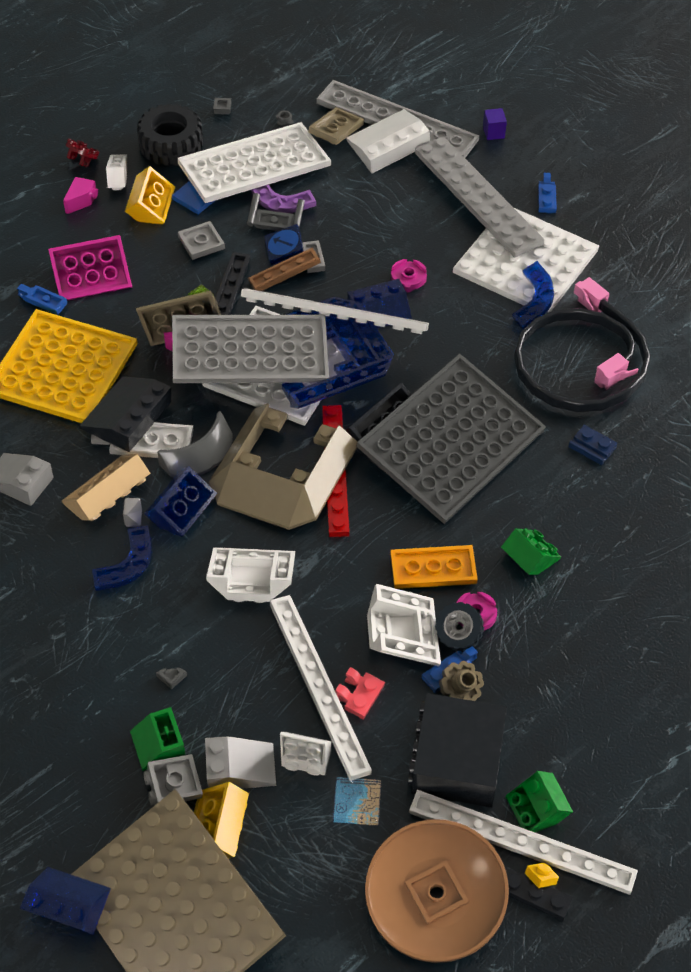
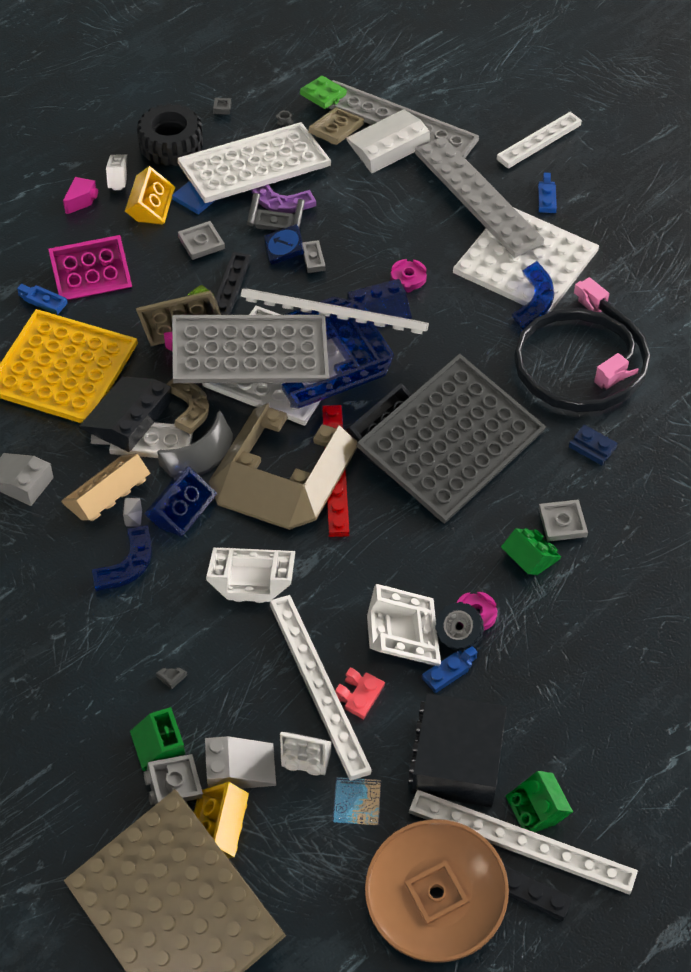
(66, 899): clear blue slope -> none
(81, 148): dark red plate -> none
(197, 402): none -> dark tan plate
(284, 270): medium nougat tile -> none
(323, 92): none -> bright green plate
(433, 566): light orange plate -> none
(461, 681): dark tan plant -> none
(494, 124): dark purple piece -> none
(539, 140): none -> white plate
(541, 875): yellow plate -> none
(563, 520): none -> light grey plate

